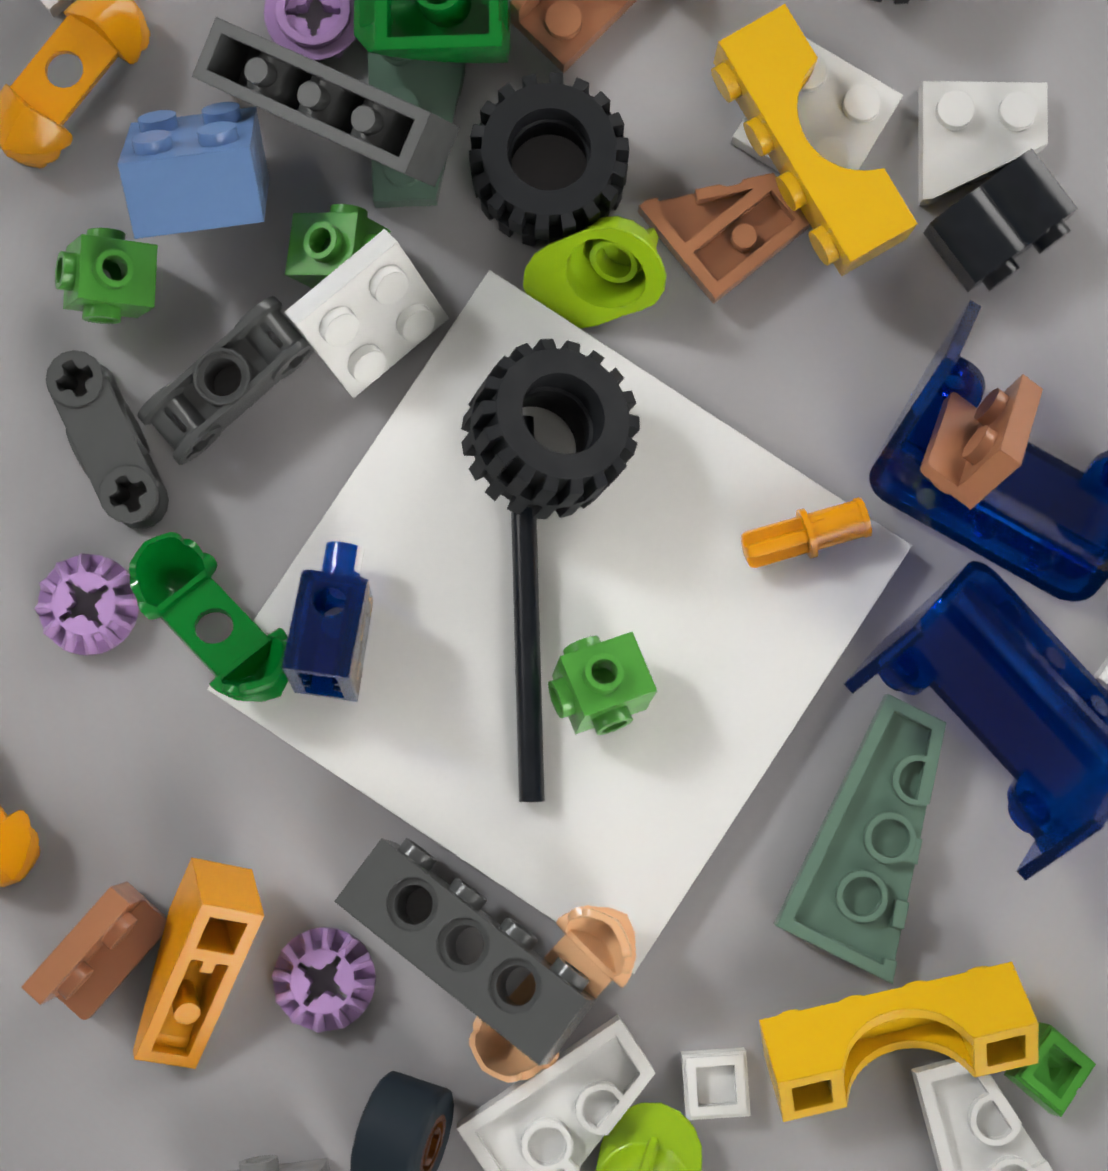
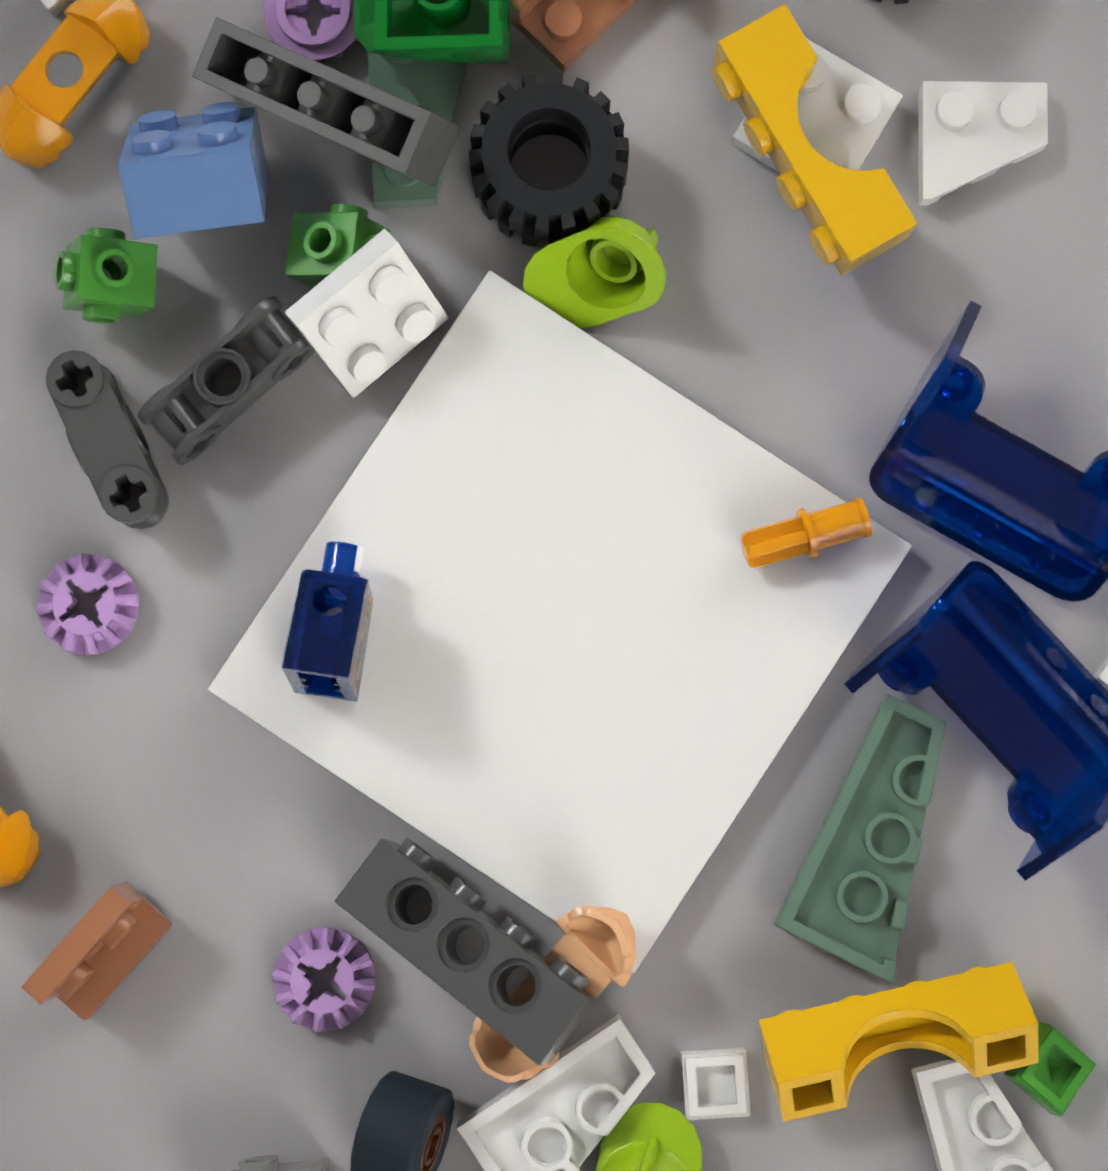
(176, 585): green piece -> none
(197, 961): light orange slope -> none
(527, 652): black bar -> none
(576, 391): black tyre -> none
(601, 683): bright green brick -> none
(725, 230): nougat wing -> none
(980, 445): nougat bracket -> none
(1000, 221): black brick -> none

